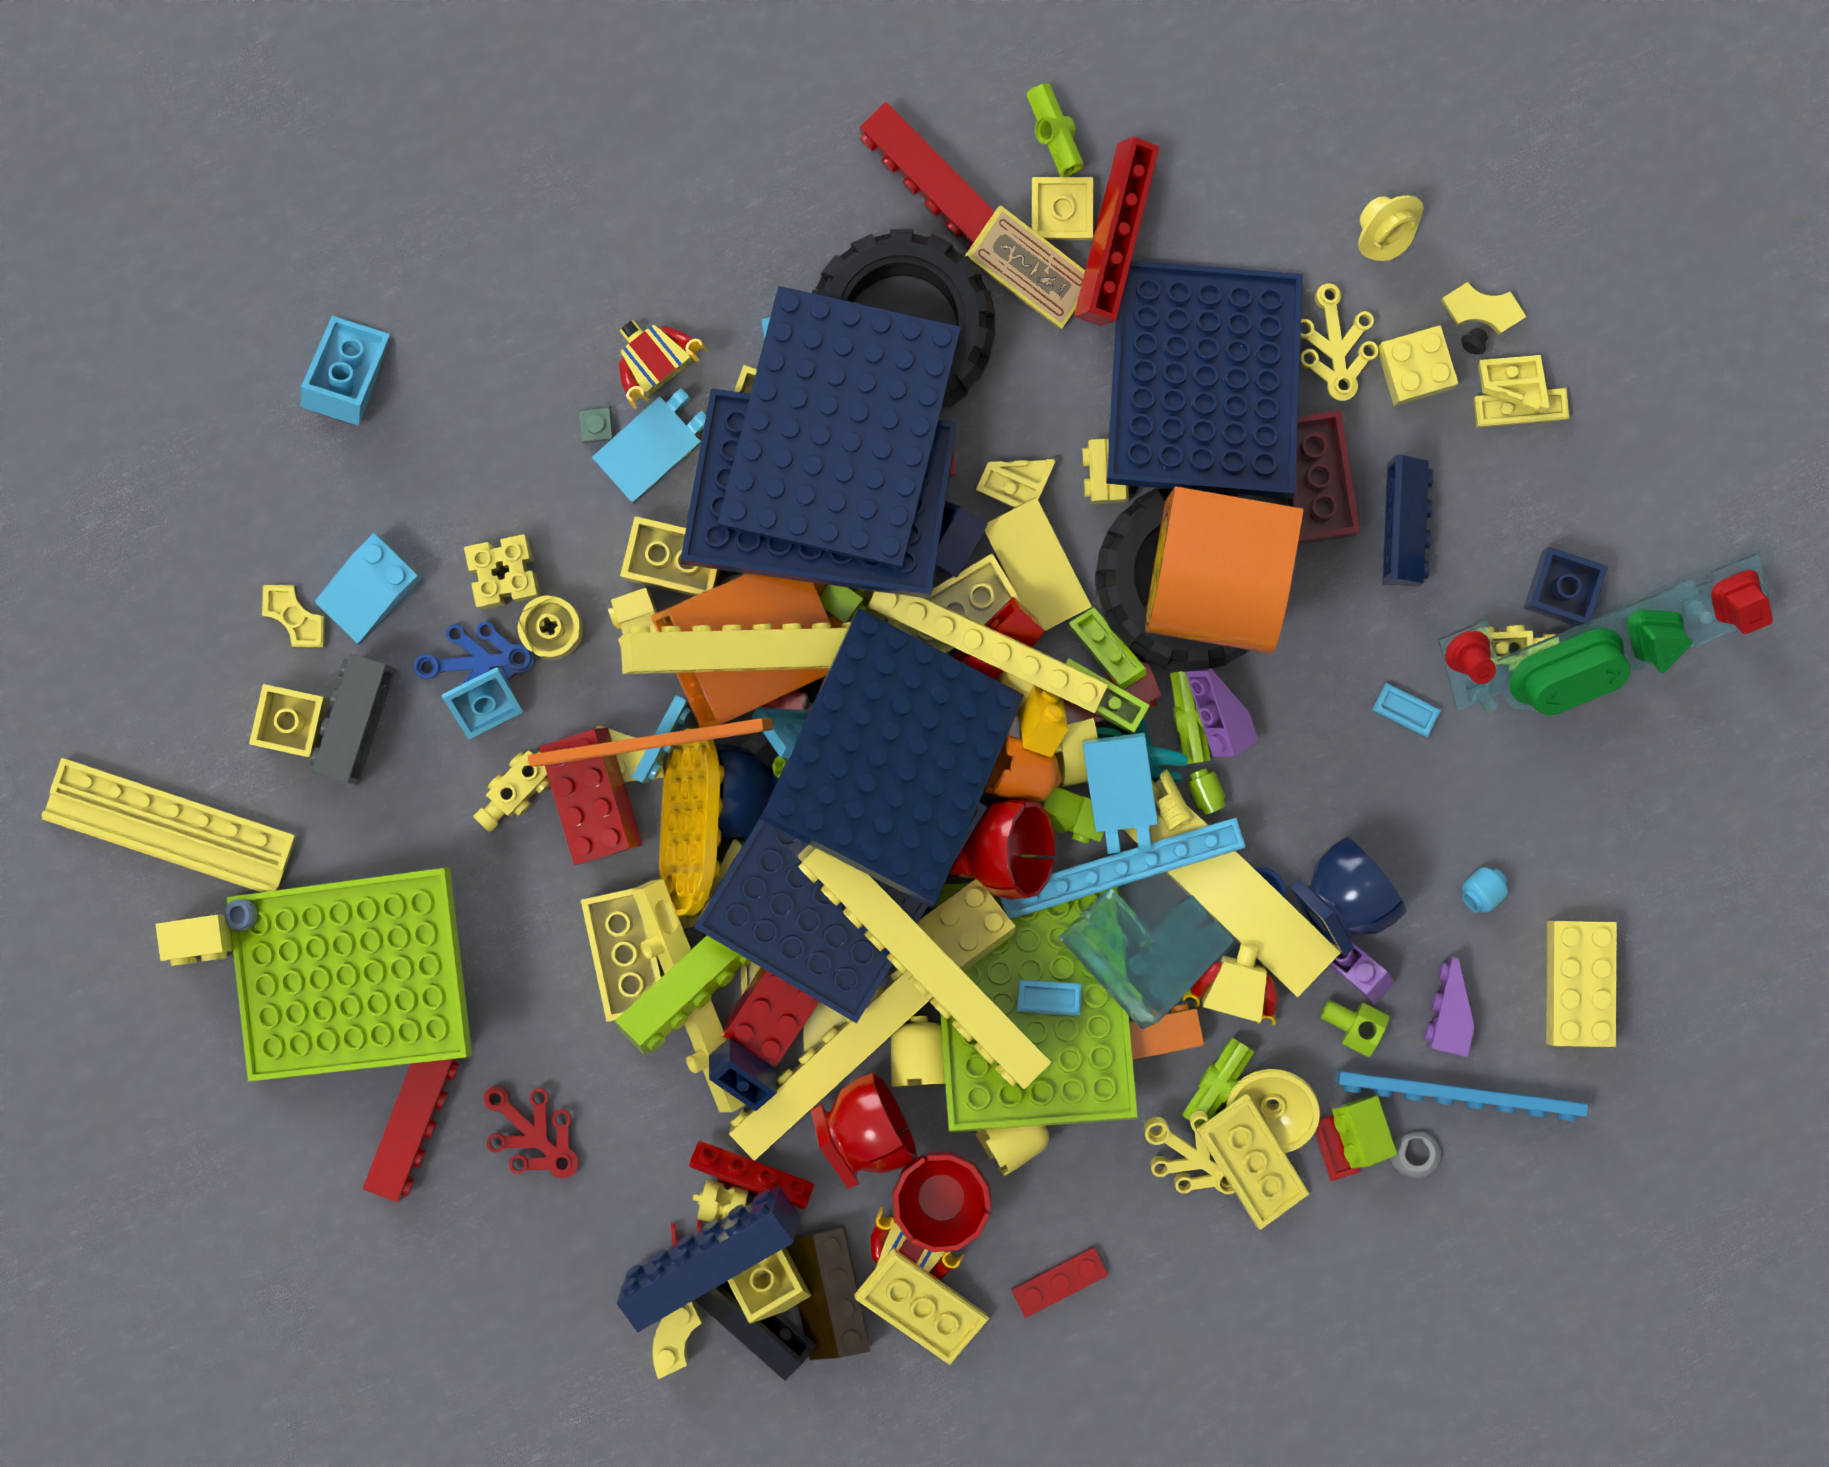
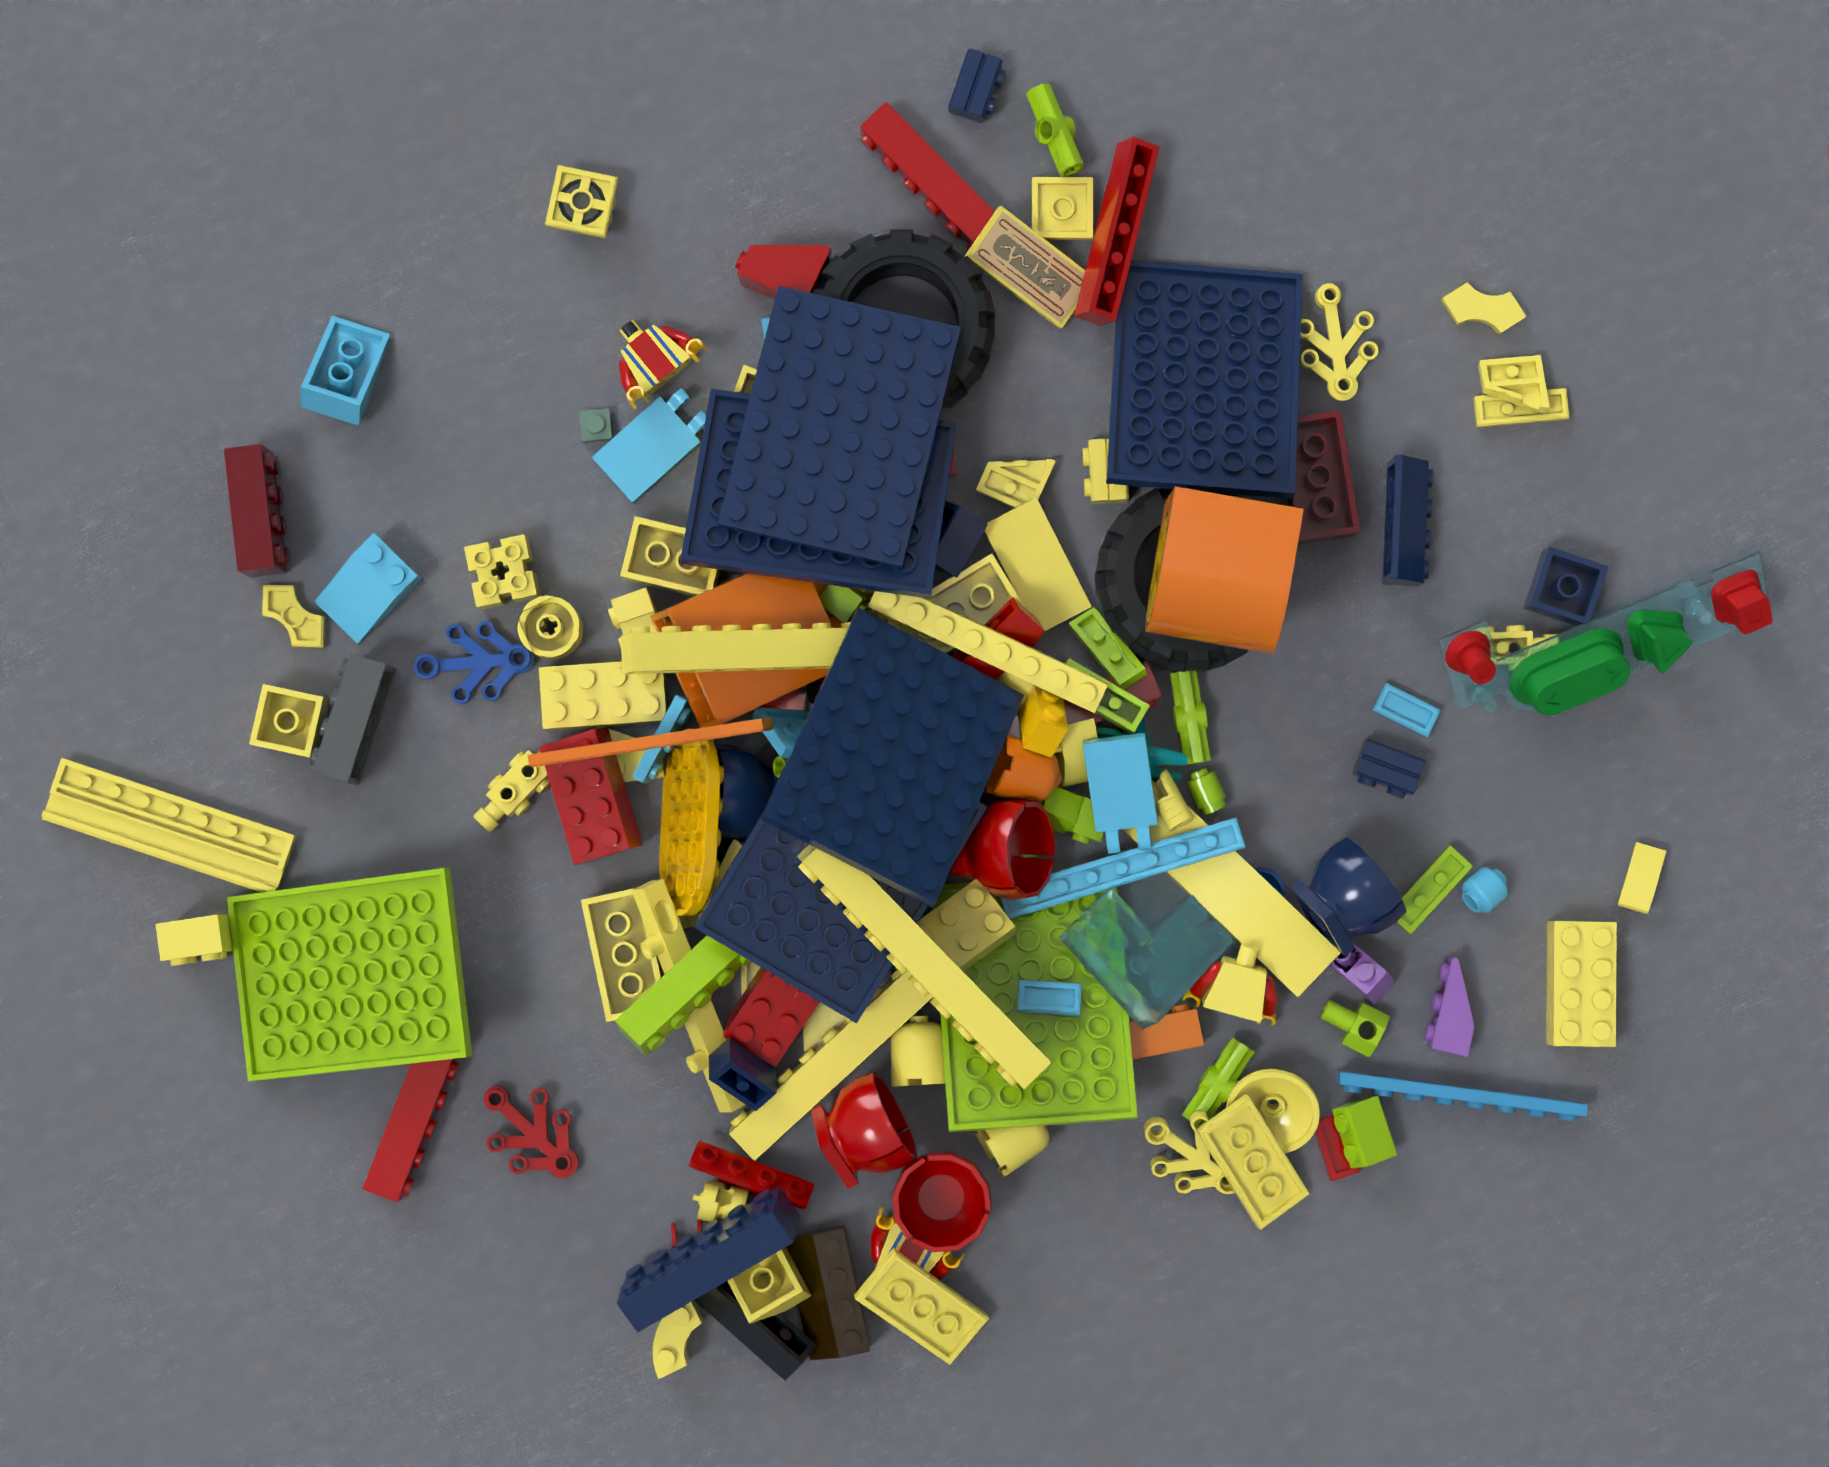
(241, 914): sand blue tile -> none
(256, 510): none -> dark red brick
(483, 702): medium azure slope -> none
(582, 202): none -> light yellow piece
(600, 696): none -> light yellow brick
(782, 265): none -> red slope
(976, 86): none -> dark blue brick
(1059, 1282): red plate -> none
(1221, 713): medium lavender slope -> none
(1388, 768): none -> dark blue brick
(1389, 226): light yellow hat -> none
(1404, 1167): light grey piece -> none
(1417, 365): light yellow brick -> none
(1432, 887): none -> lime plate
(1475, 341): black piece -> none
(1642, 878): none -> light yellow slope

